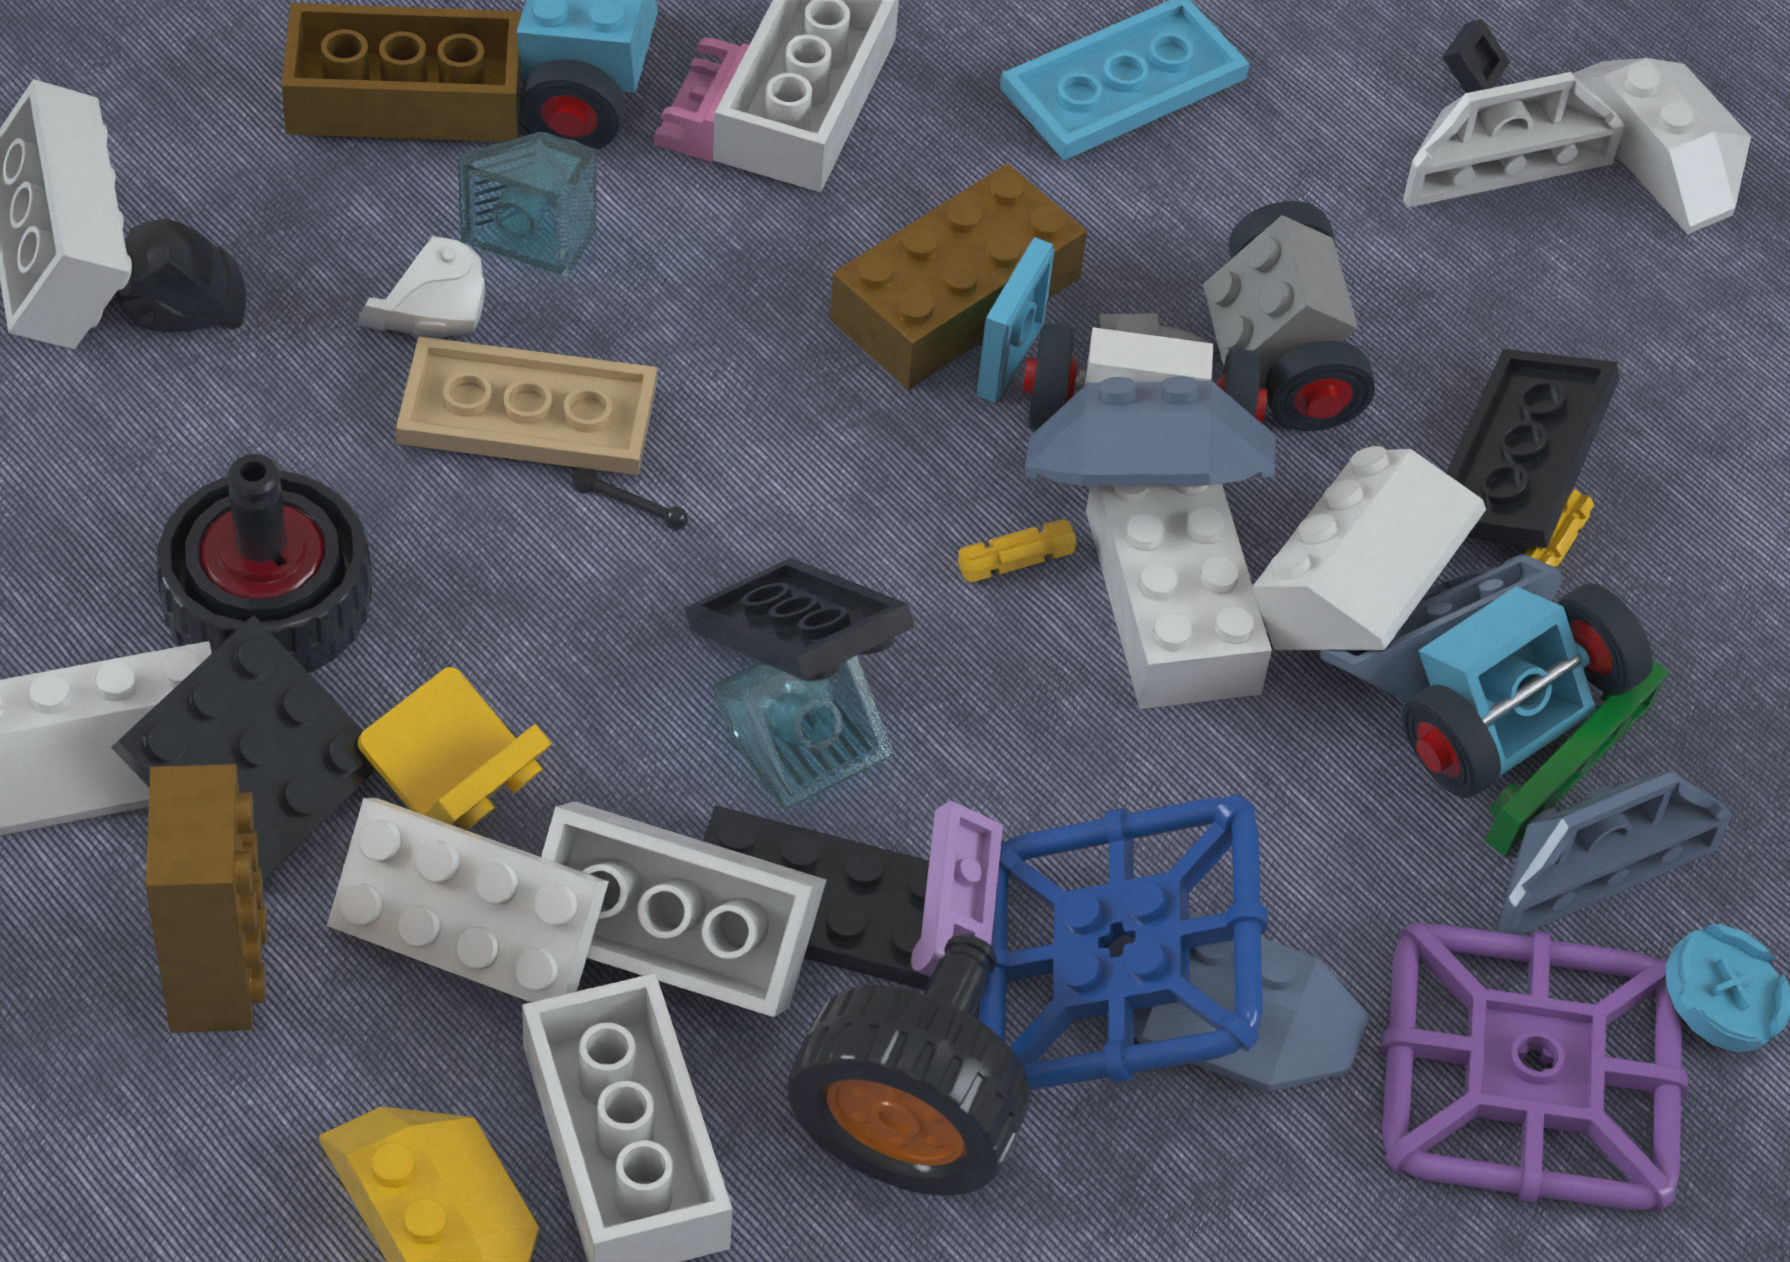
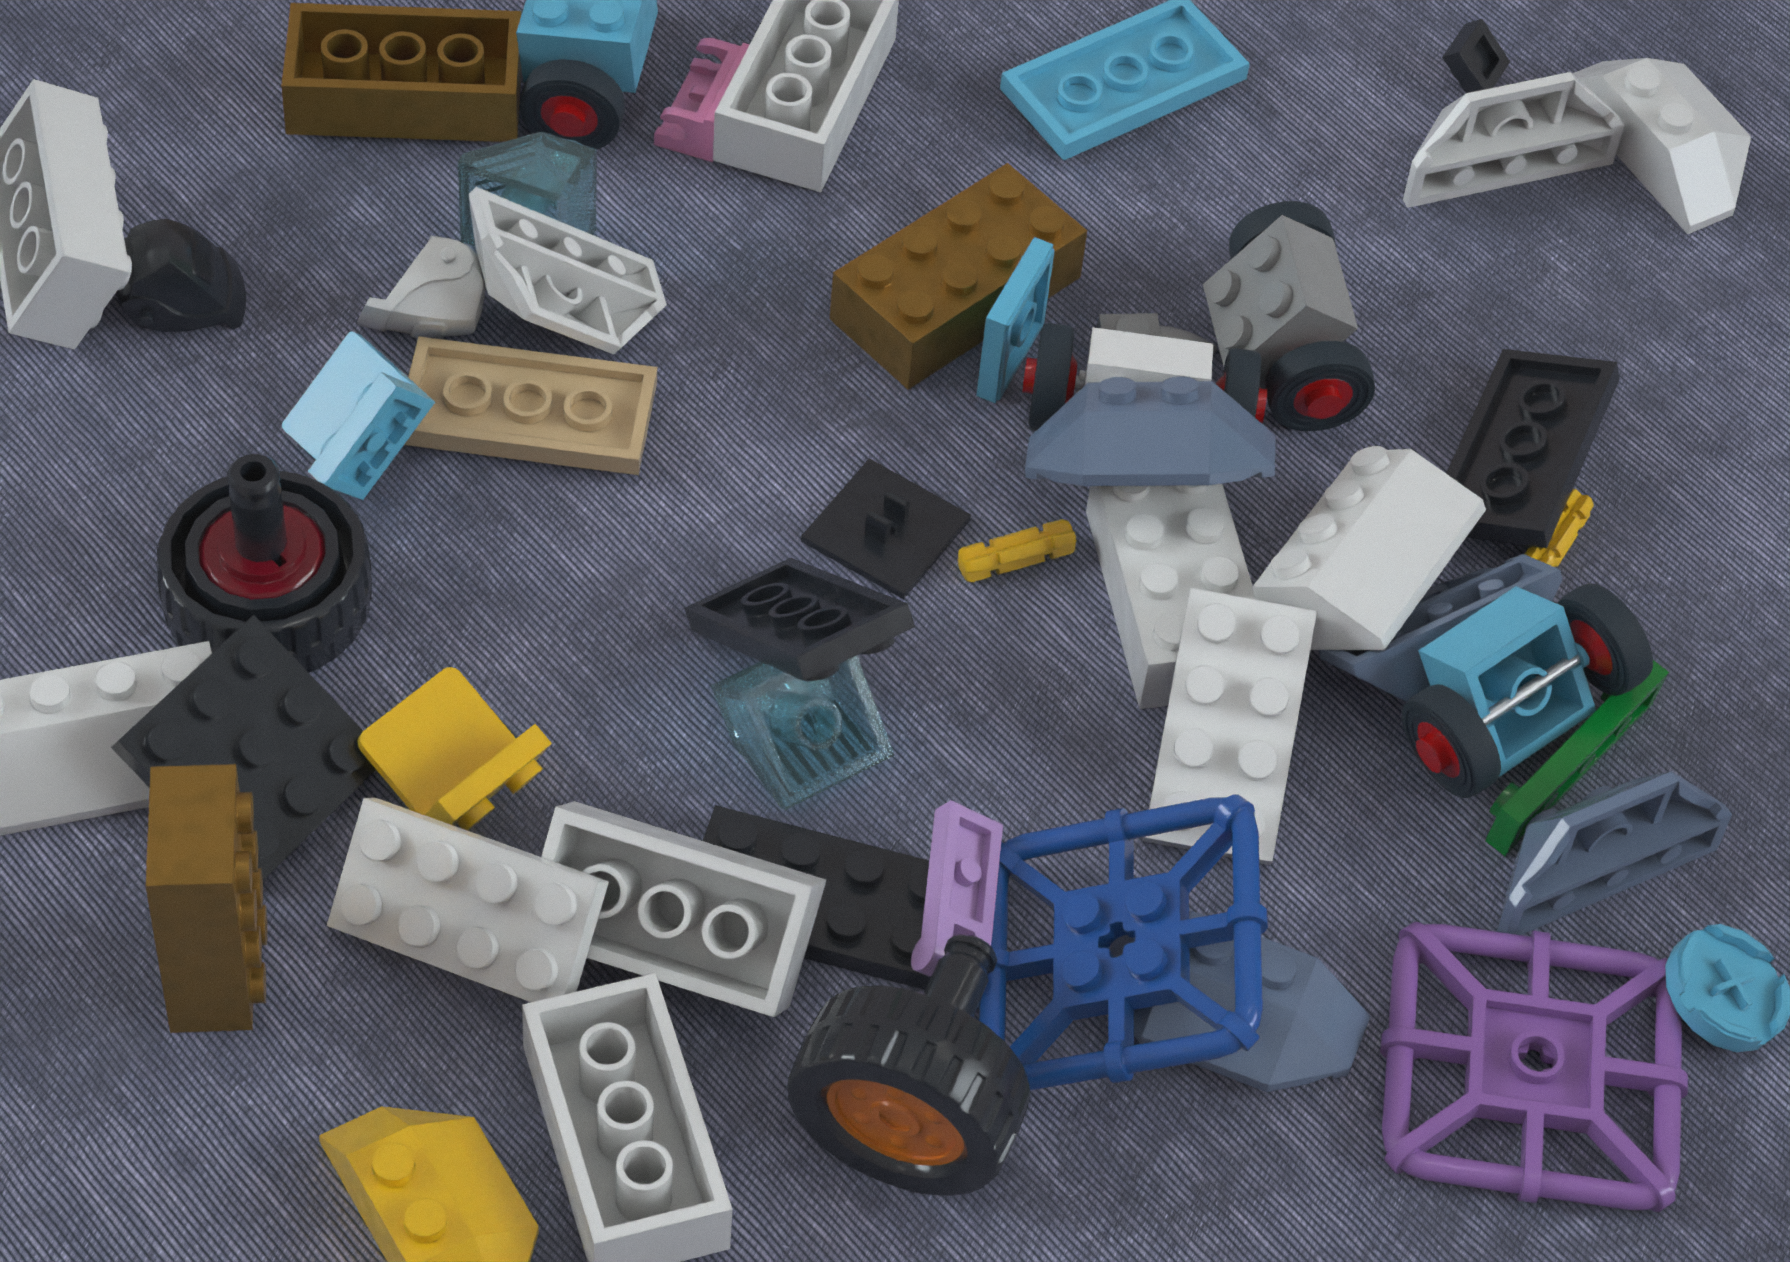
(356, 416): none -> medium azure bracket
(563, 274): none -> white wedge
(585, 481): black hinge -> none
(886, 528): none -> black piece
(1233, 710): none -> white plate

